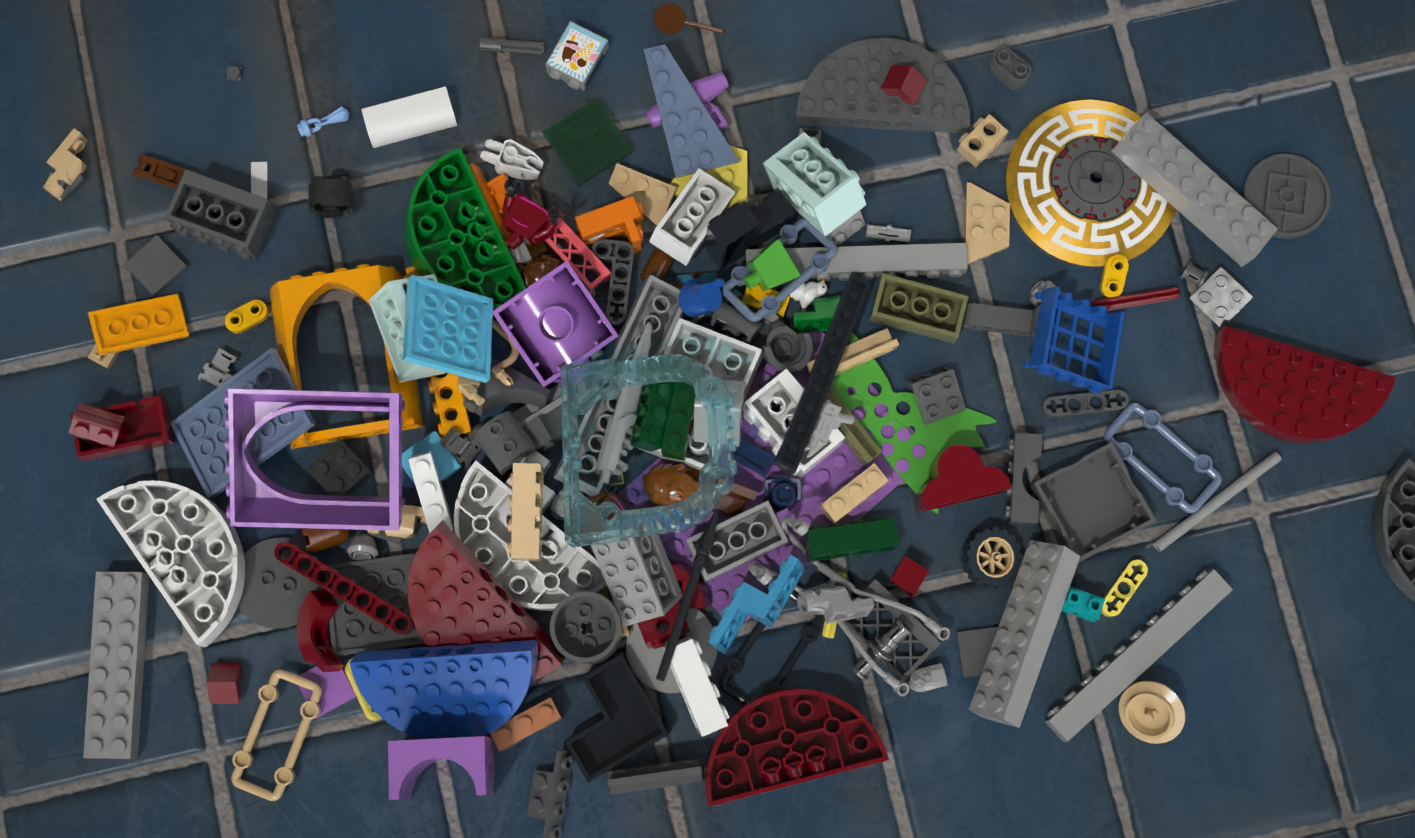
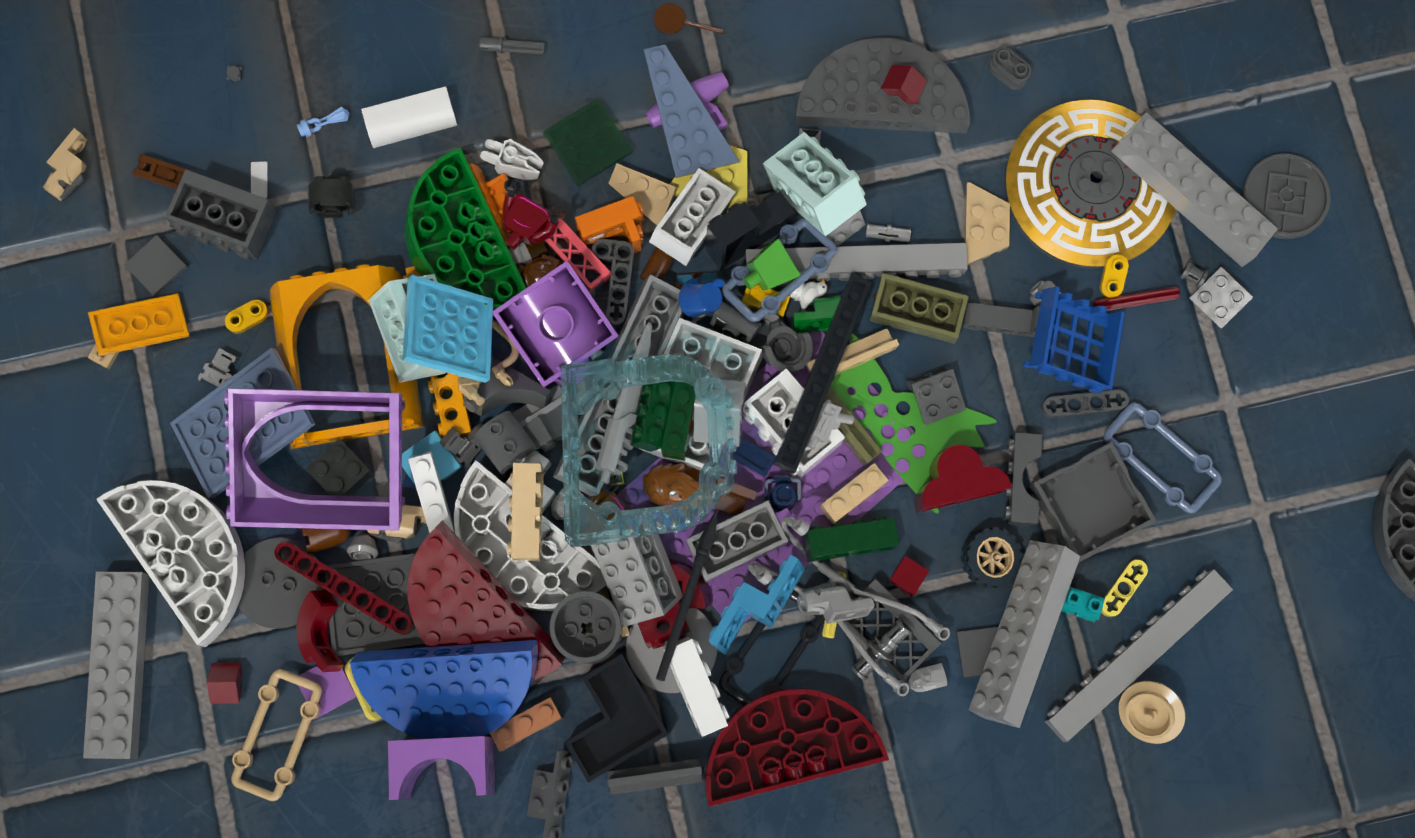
(96, 425): dark red brick -> none
(139, 431): dark red piece -> none
(576, 55): panel -> none
(984, 142): tan brick -> none
(1217, 501): light grey piece -> none
(1294, 390): dark red brick -> none

